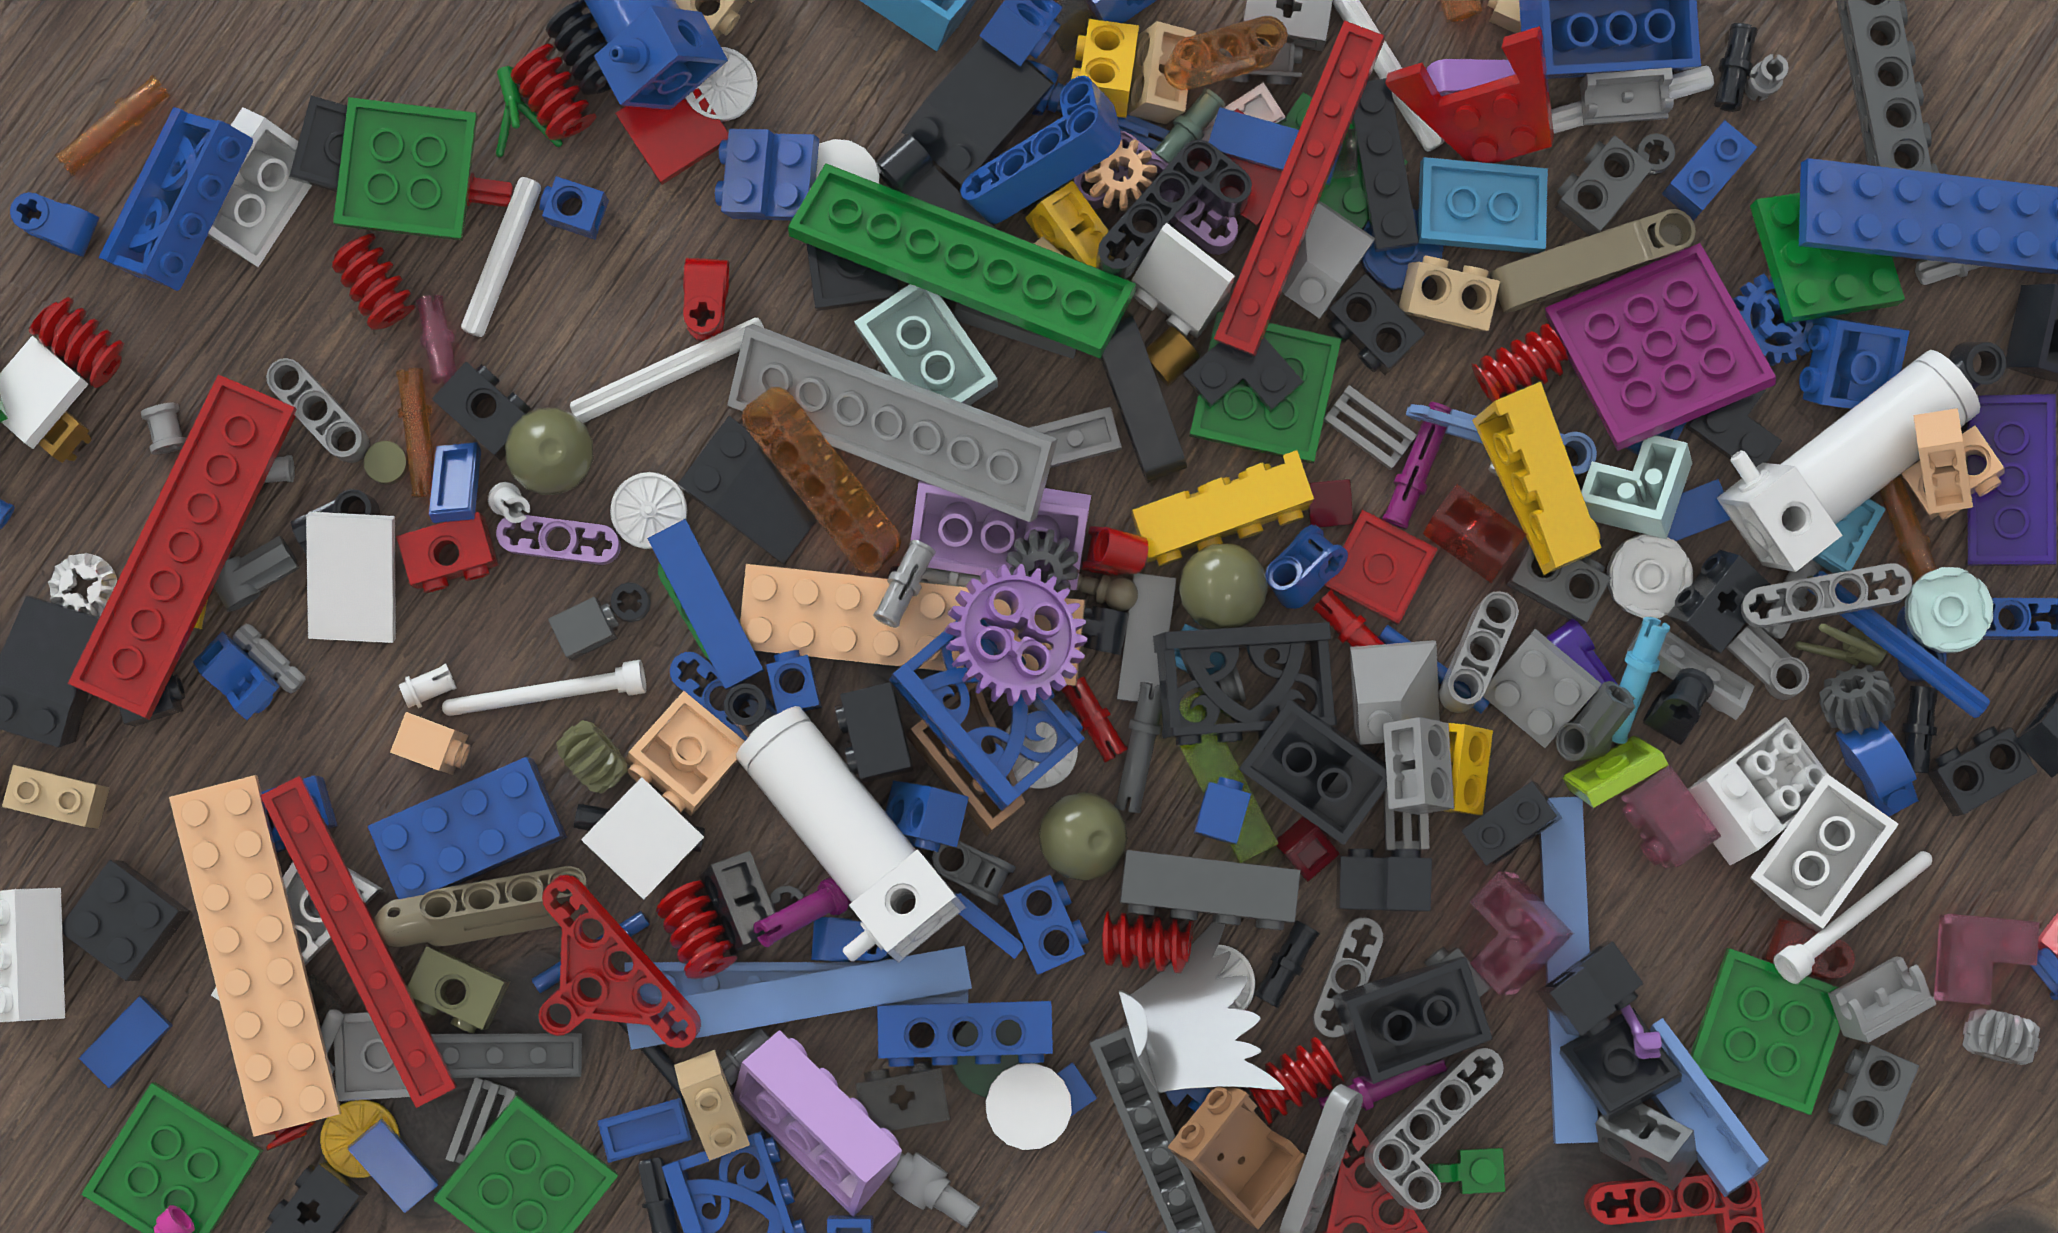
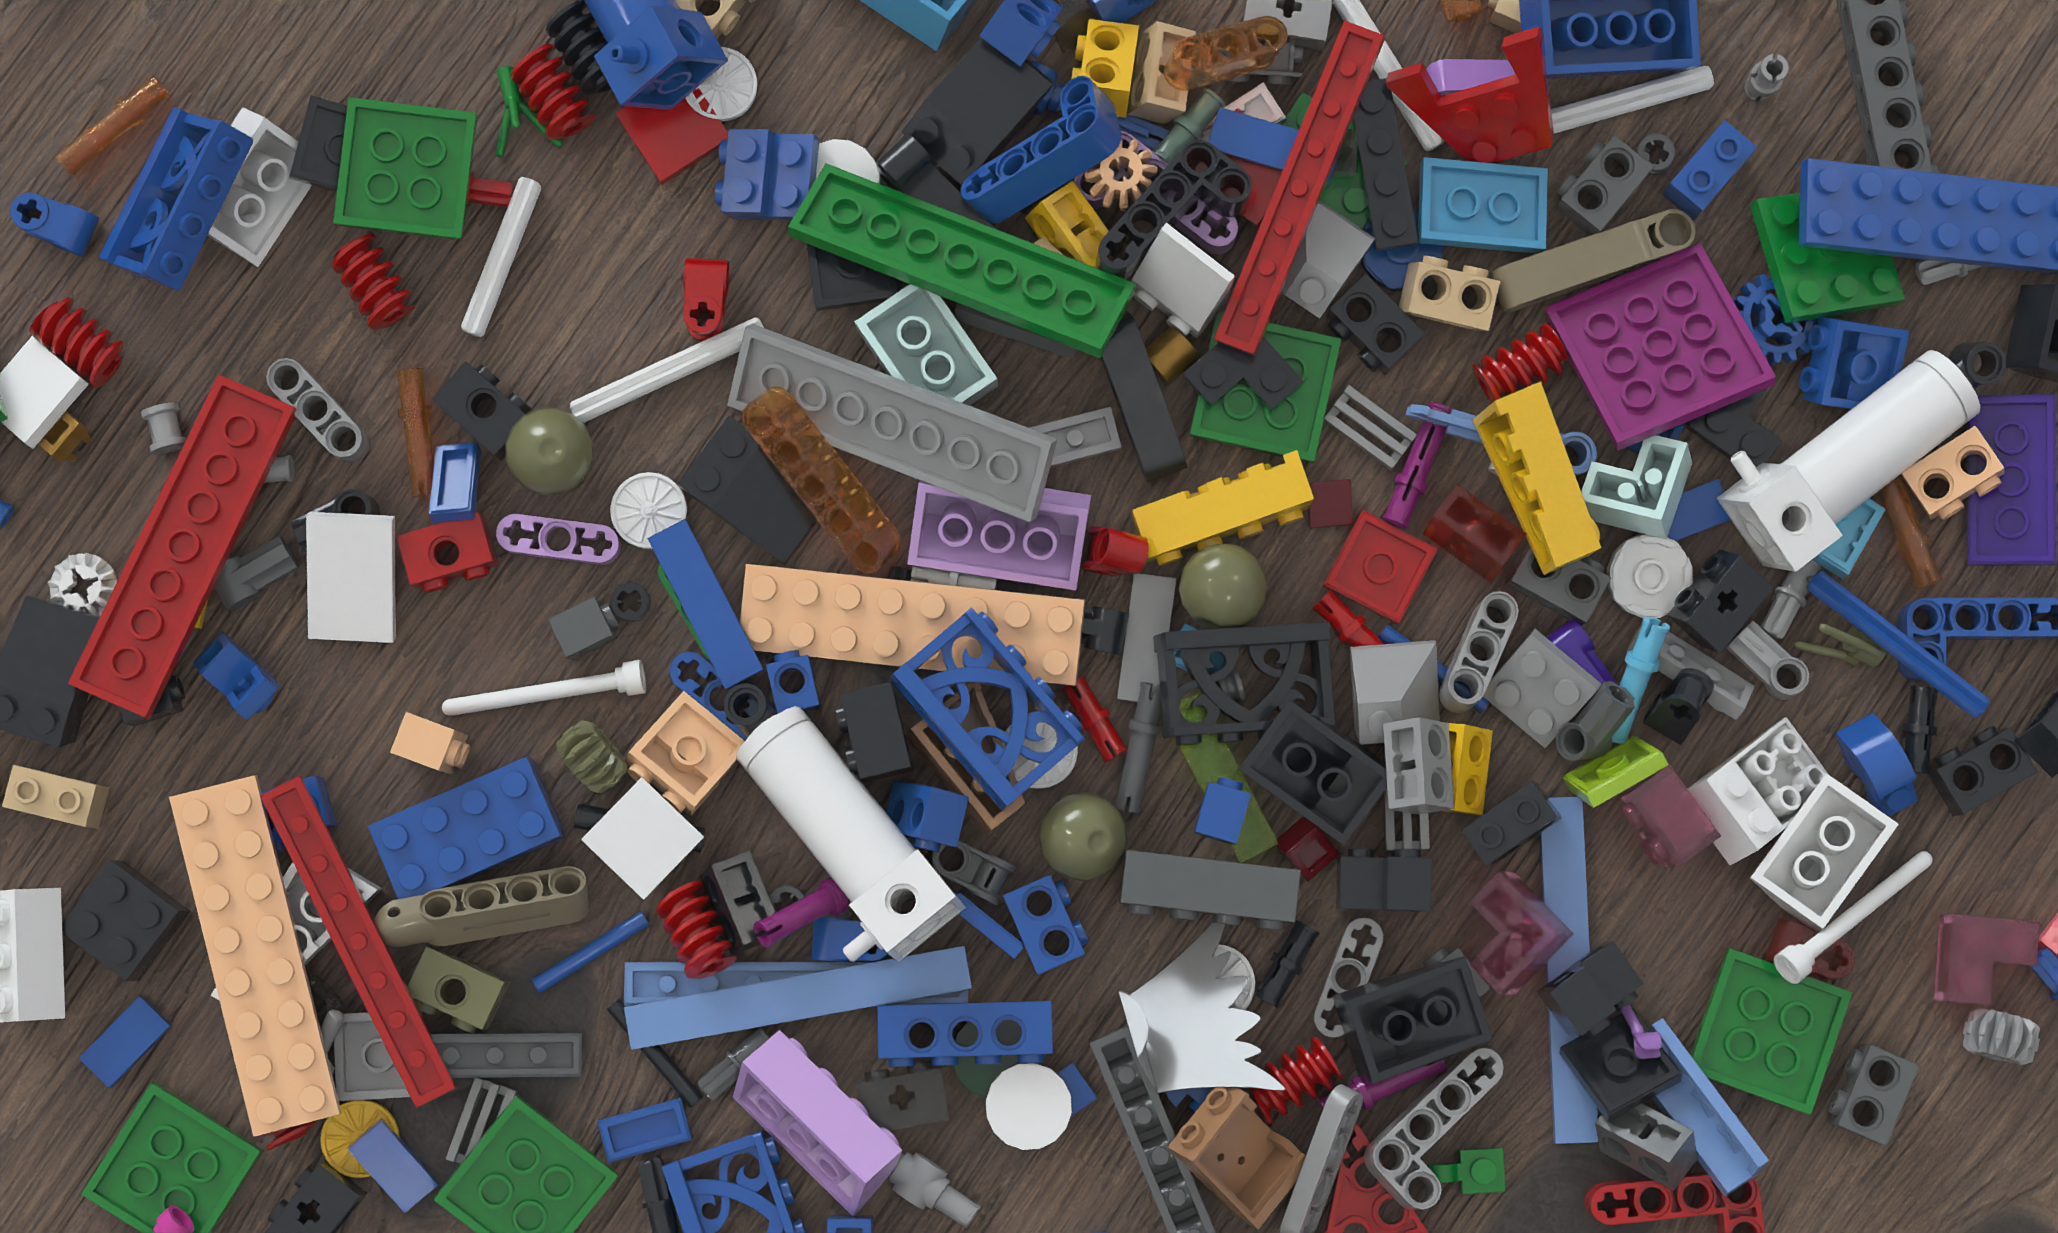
(268, 658): light grey axle -> none
(386, 462): olive tile -> none
(427, 686): white pin -> none
(436, 338): clear pink pin -> none
(513, 502): white pin -> none
(589, 217): blue brick -> none
(620, 990): red beam -> none
(711, 1105): tan brick -> none
(904, 583): light grey pin -> none
(1006, 670): medium lavender gear -> none
(1045, 549): dark grey gear -> none
(1118, 593): dark tan bar -> none
(1146, 943): red piece -> none
(1305, 564): blue piece -> none
(1626, 96): light grey hinge -> none
(1735, 67): black pin -> none
(1824, 590): light grey beam -> none
(1857, 699): dark grey gear -> none
(1881, 1000): light grey hinge -> none
(1943, 461): light nougat brick -> none
(1948, 610): light aqua tile -> none

